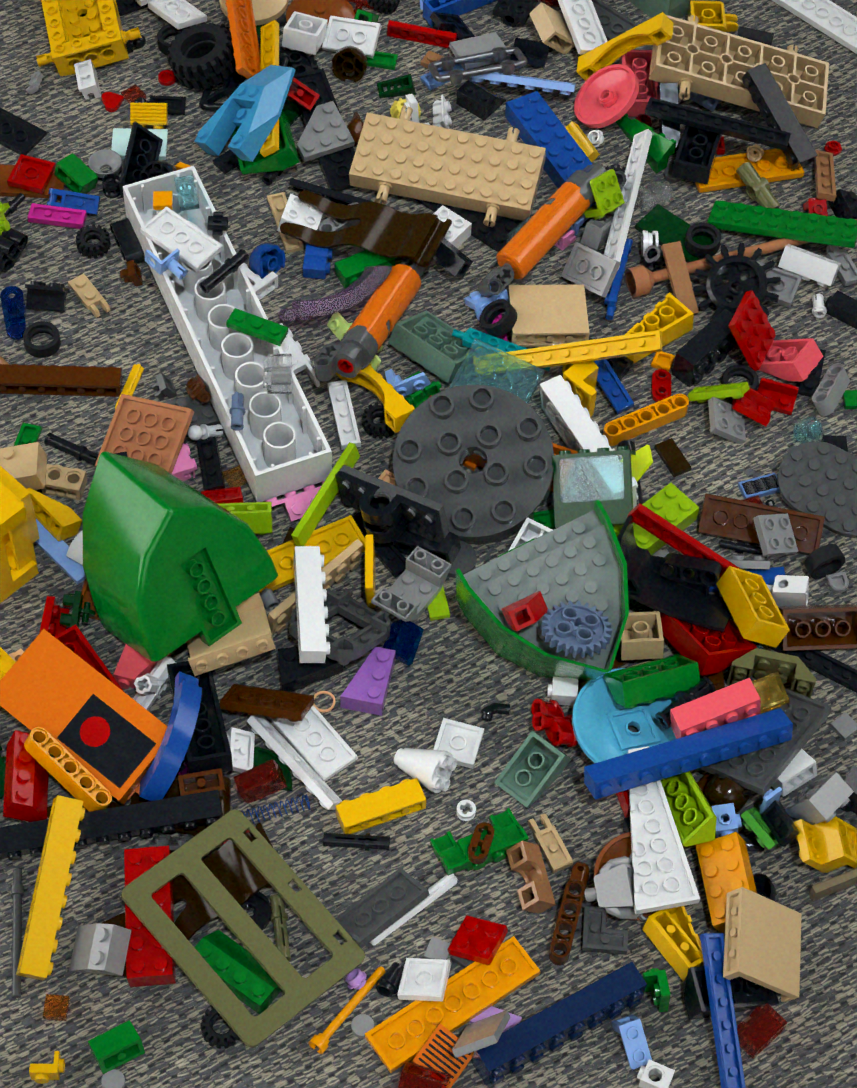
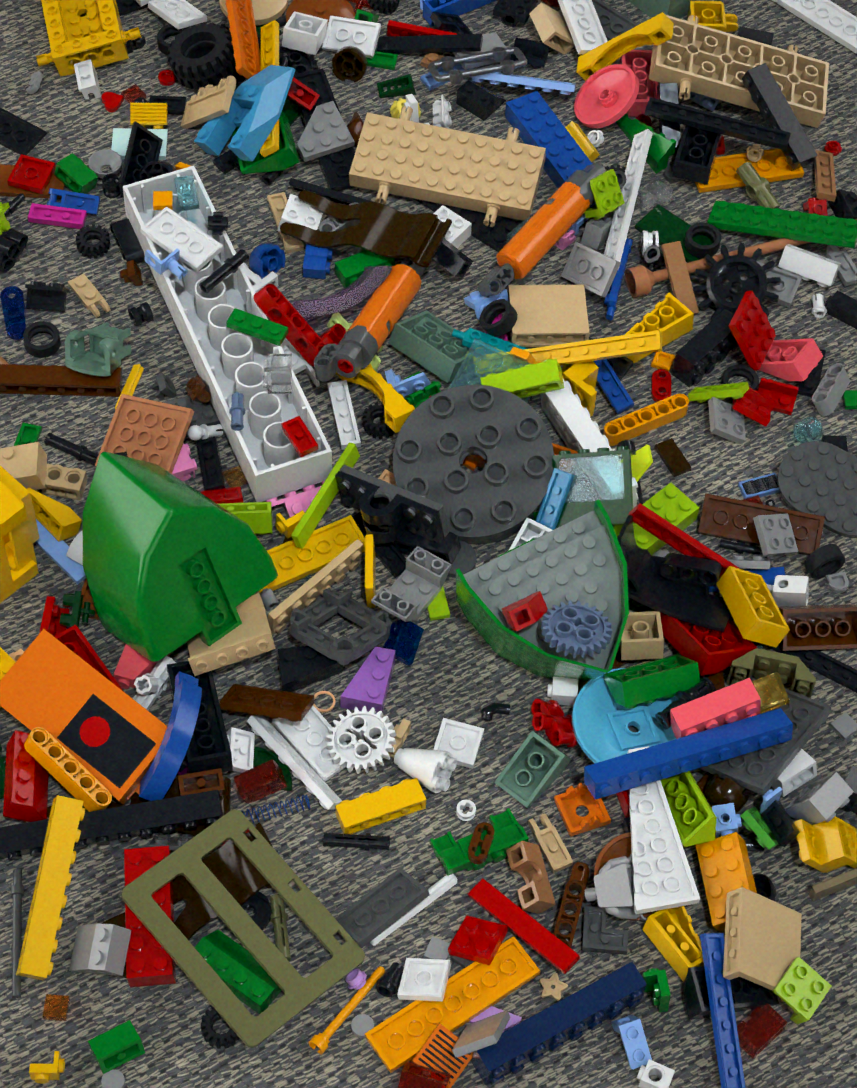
(104, 352): none -> sand green piece
(141, 313): none -> black wheel
(209, 103): none -> tan hinge
(288, 526): none -> yellow bracket
(299, 436): none -> red plate
(300, 333): none -> red beam
(310, 604): white brick -> none
(348, 754): none -> white gear
(401, 734): none -> tan plate
(430, 43): none -> black tile
(523, 355): none -> light orange tile
(524, 926): none -> red tile
(528, 380): none -> lime brick
(553, 981): none -> tan plate
(554, 498): none -> dark azure tile
(581, 796): none -> orange piece
(802, 990): none -> lime bracket

